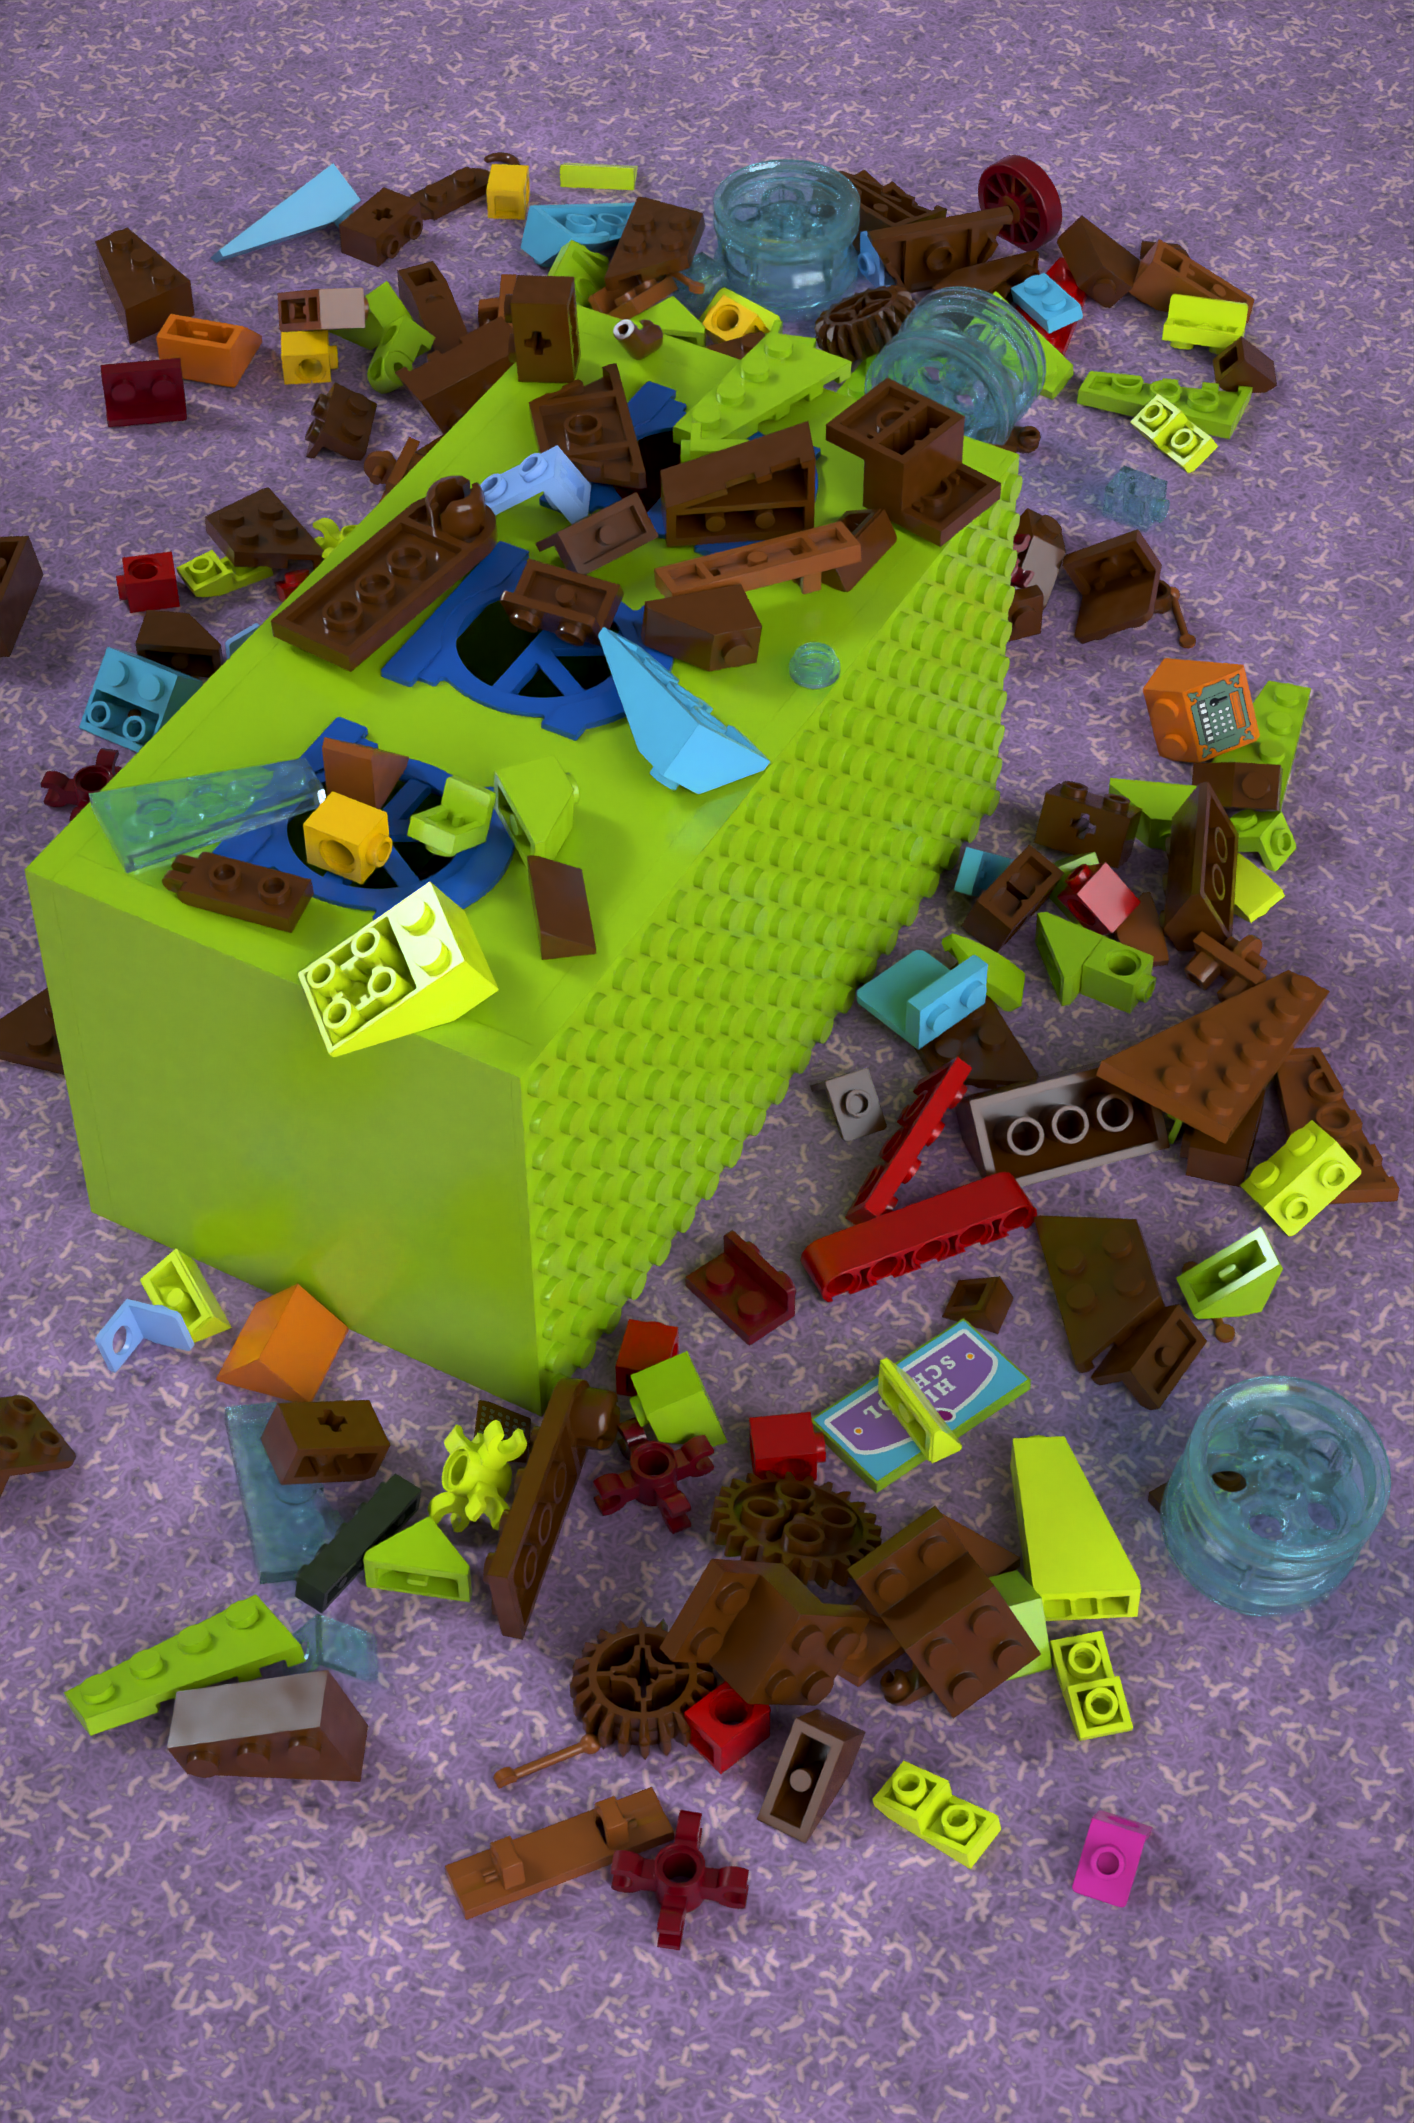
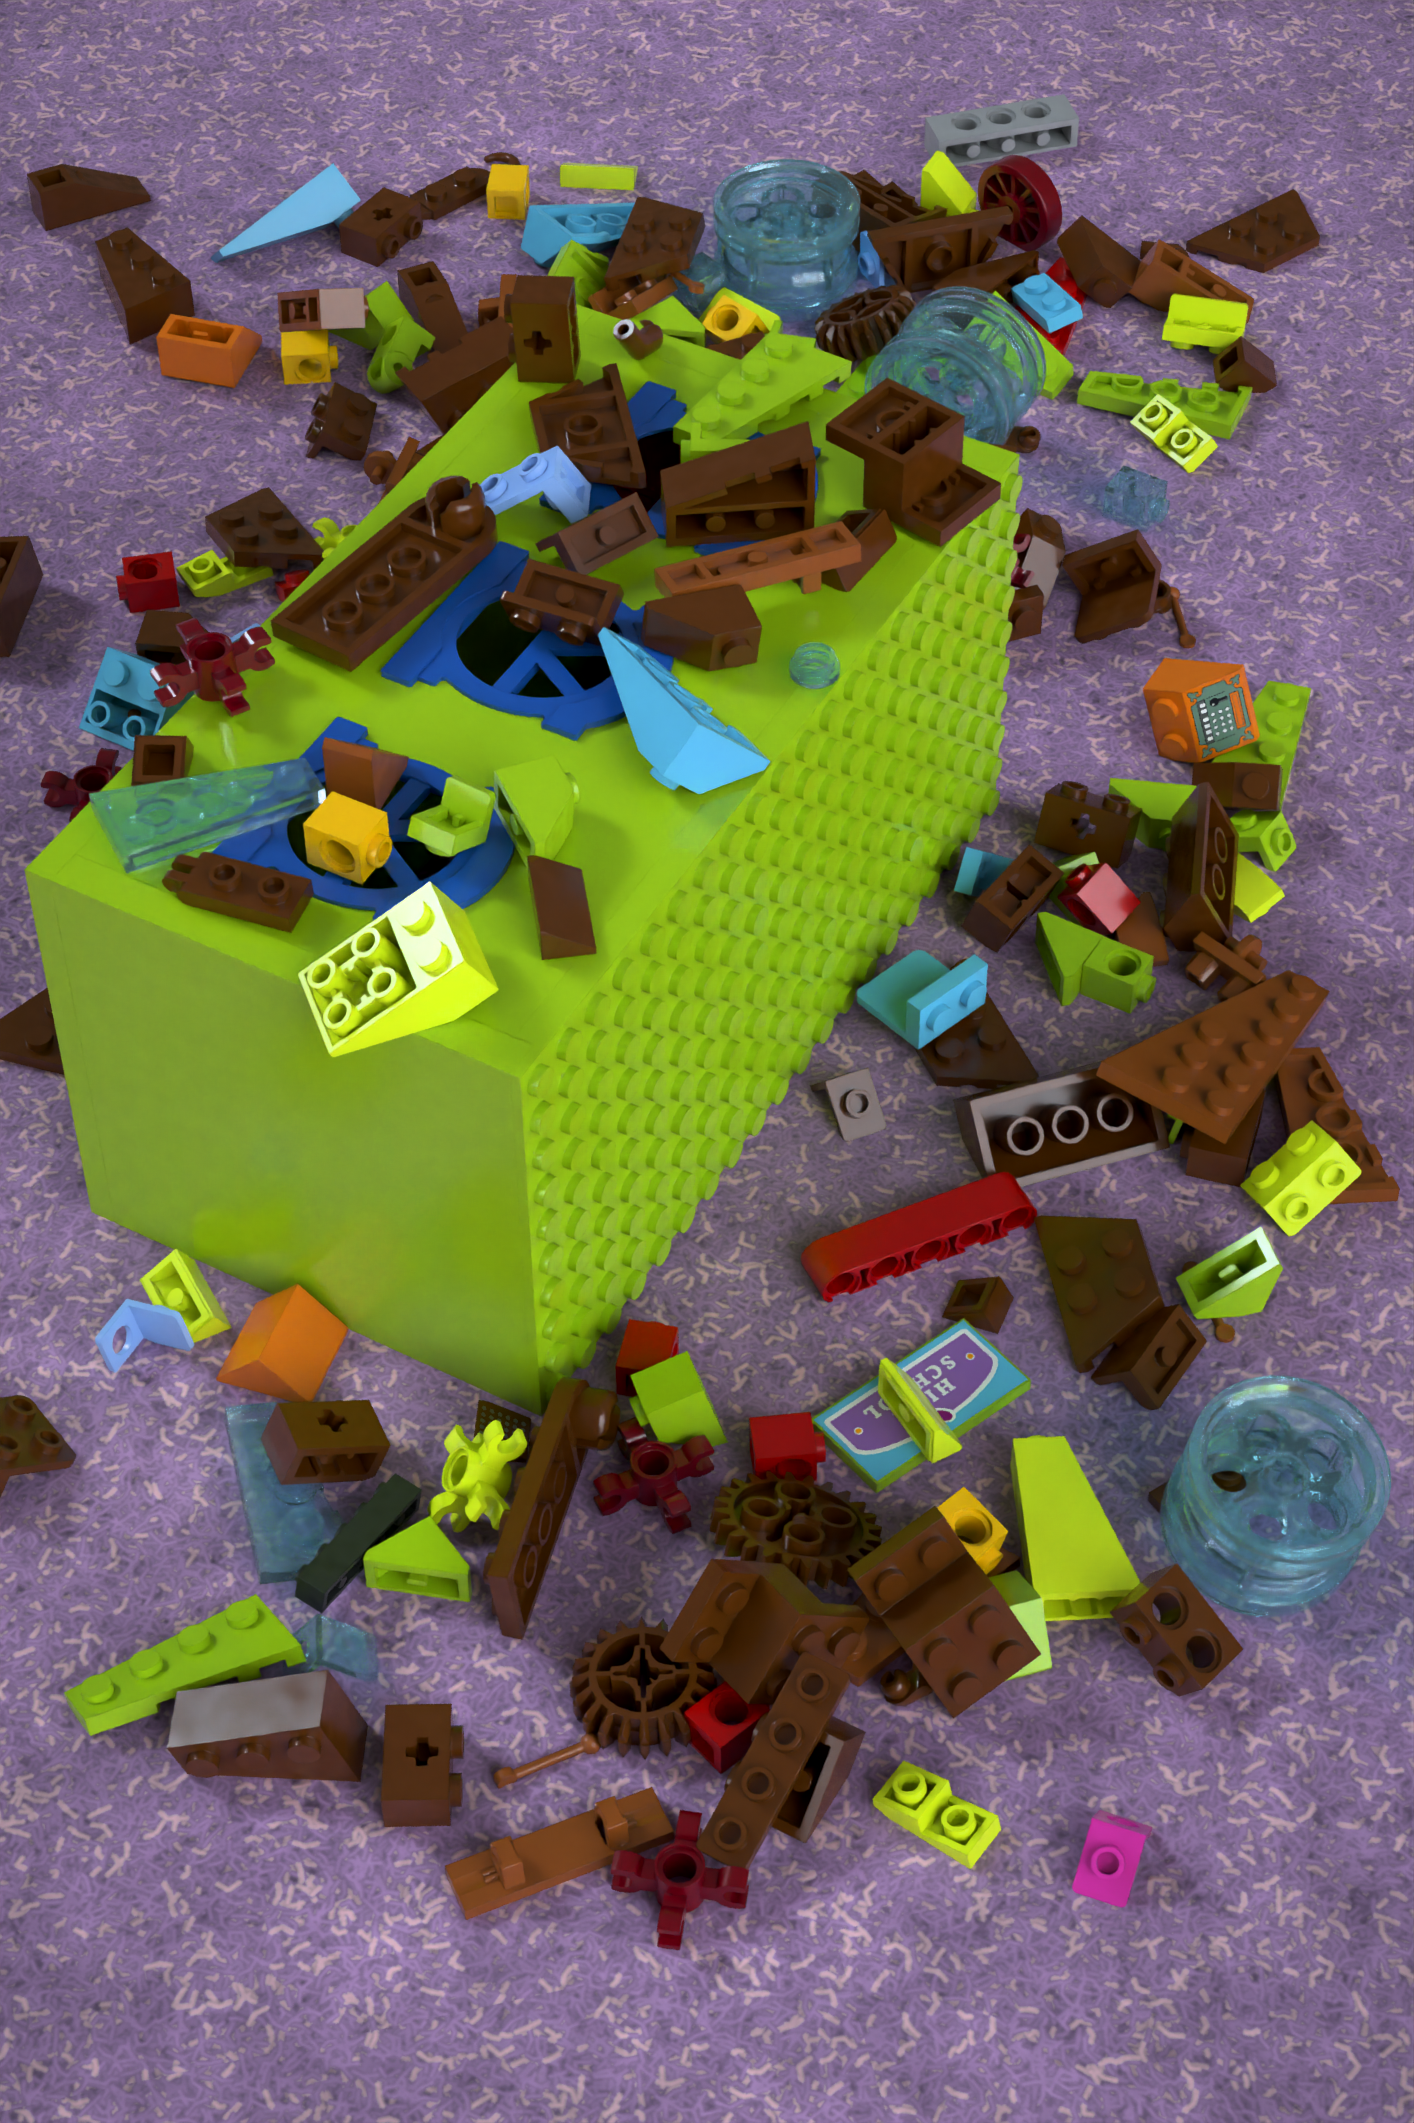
(75, 193): none -> reddish brown slope
(144, 392): dark red bracket -> none
(160, 758): none -> reddish brown slope
(212, 667): none -> dark red pin
(417, 1793): none -> reddish brown brick
(744, 1289): dark red bracket -> none
(773, 1761): none -> reddish brown bracket
(919, 1128): red wing -> none
(946, 187): none -> neon yellow slope
(975, 1522): none -> yellow brick
(1003, 130): none -> light grey brick
(1004, 978): lime slope -> none
(1089, 1686): neon yellow slope -> none
(1184, 1622): none -> reddish brown brick
(1261, 235): none -> reddish brown wing

